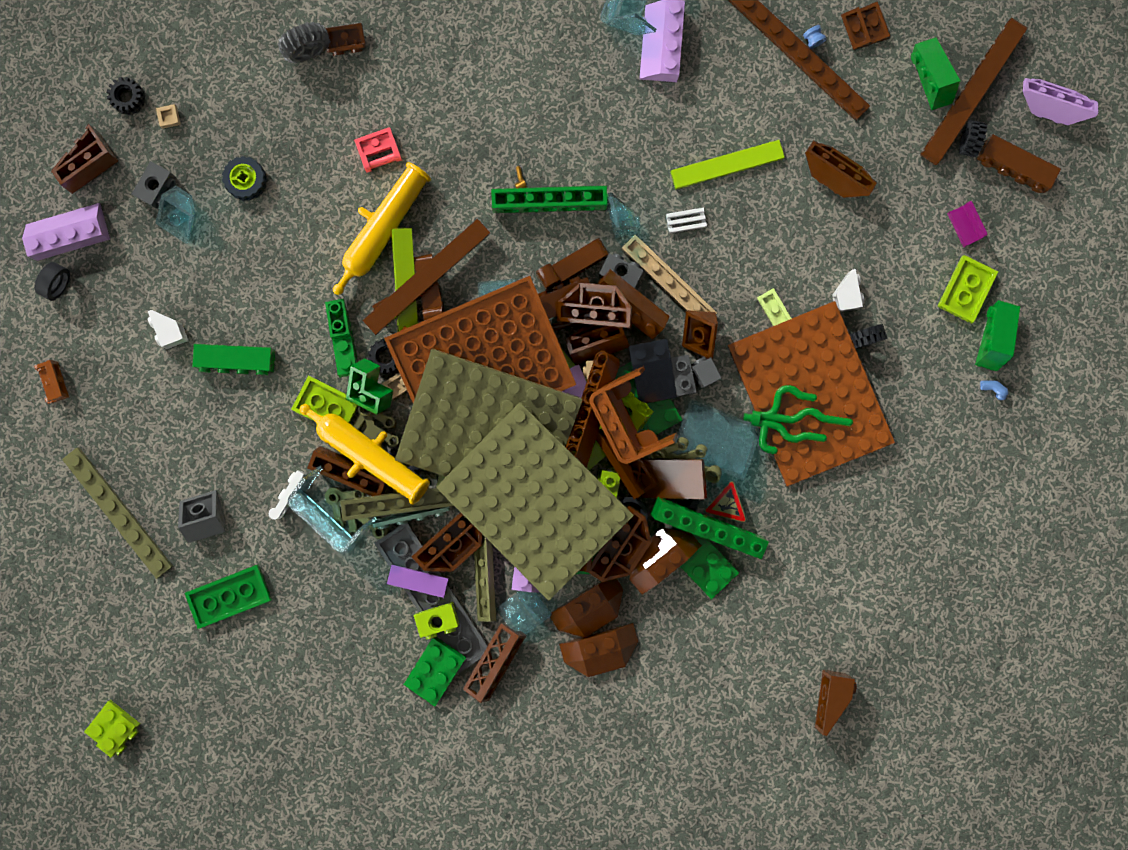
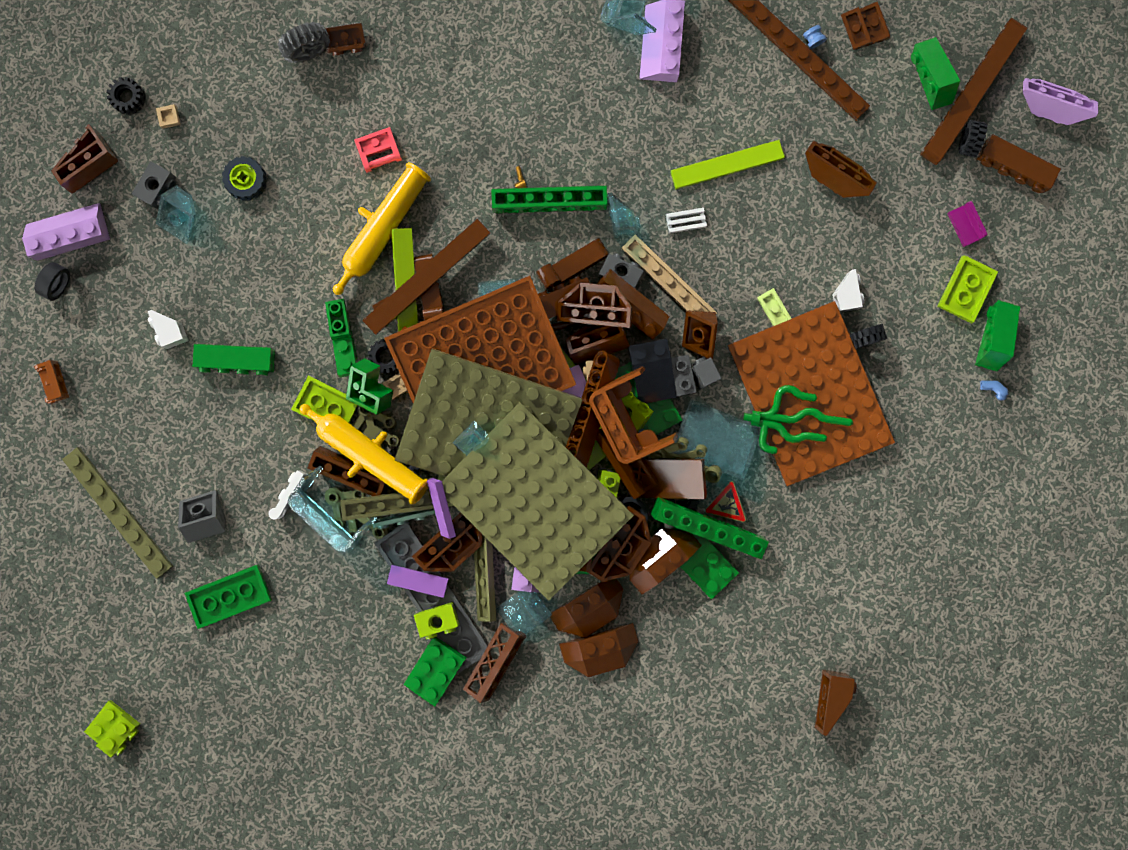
(441, 508): none -> medium lavender tile
(471, 438): none -> clear light blue slope

